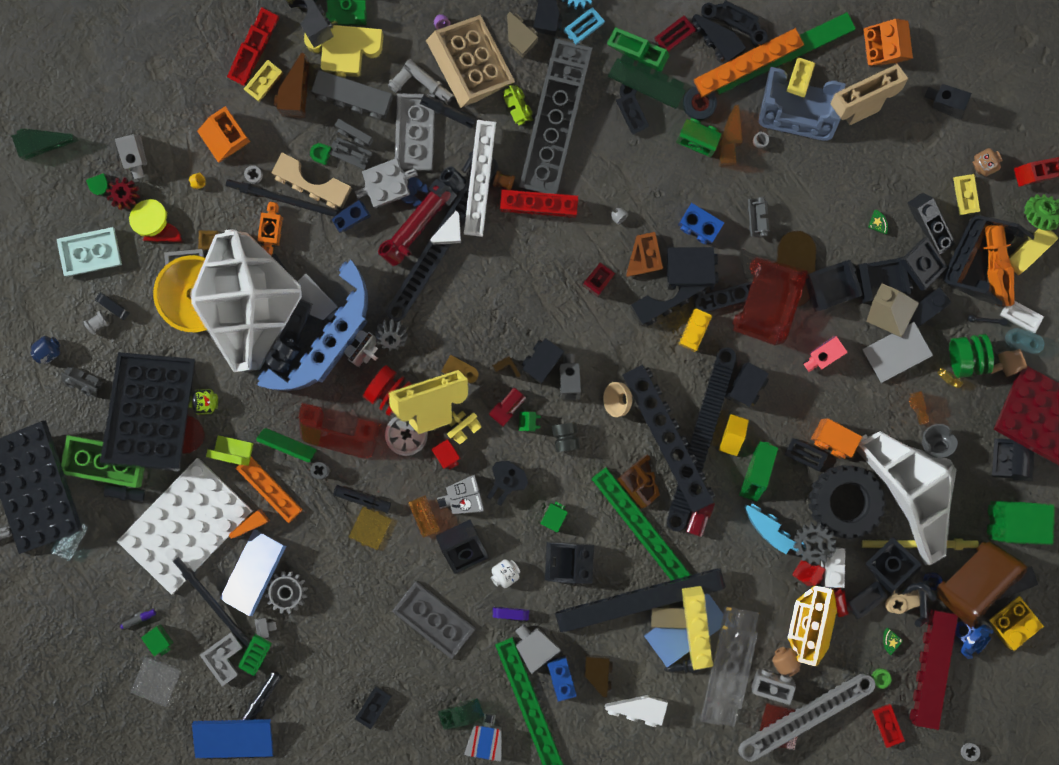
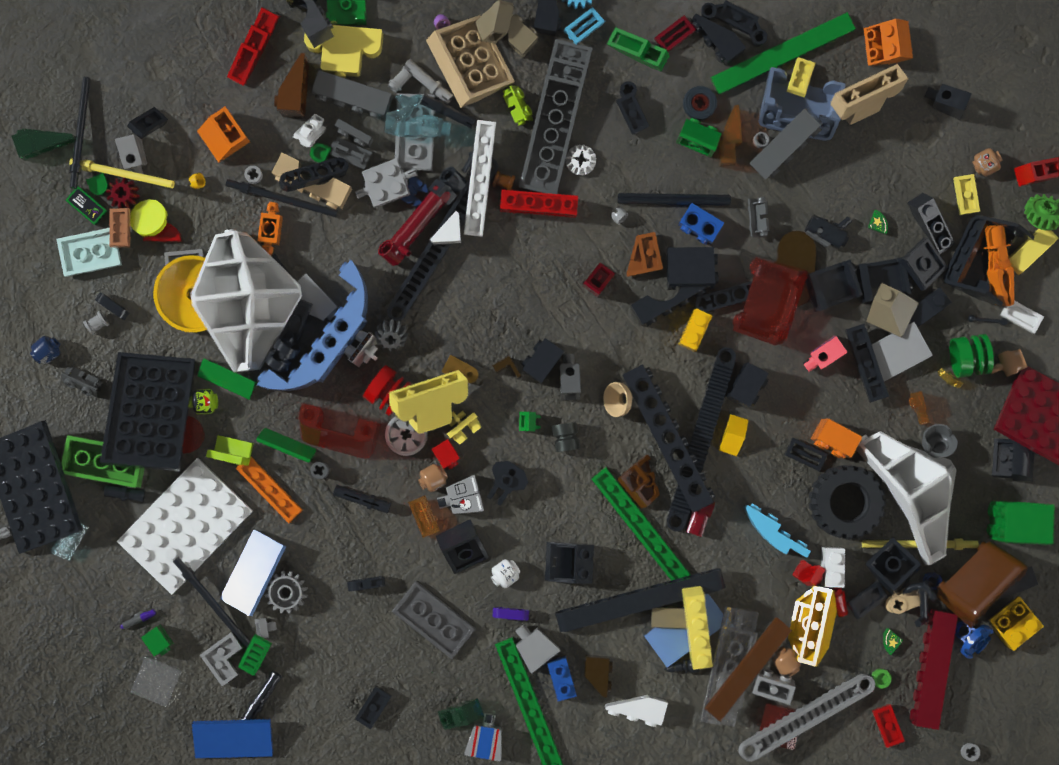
(75, 167): none -> black bar
(86, 205): none -> tile
(88, 165): none -> light yellow bar
(120, 228): none -> nougat plate
(147, 122): none -> black plate
(206, 239): pearl gold tile -> none
(226, 378): none -> green slope
(254, 521): orange slope -> none
(263, 81): light yellow plate -> none
(310, 131): none -> white hips
(315, 177): none -> black beam
(351, 216): dark blue leg -> none
(367, 583): none -> black piece
(370, 528): clear yellow piece -> none
(416, 127): none -> clear light blue piece
(432, 478): none -> medium nougat head
(495, 22): none -> dark tan slope
(504, 410): dark red piece -> none
(554, 516): green brick -> none
(573, 164): none -> white gear
(652, 85): clear green windscreen -> none
(673, 199): none -> black axle
(748, 62): orange plate -> none
(748, 669): none -> reddish brown tile
(759, 471): green slope -> none
(786, 142): none -> dark grey brick
(817, 551): dark grey gear -> none
(828, 233): none -> black piece
(866, 363): none -> black hinge
(1023, 340): clear light blue plate -> none

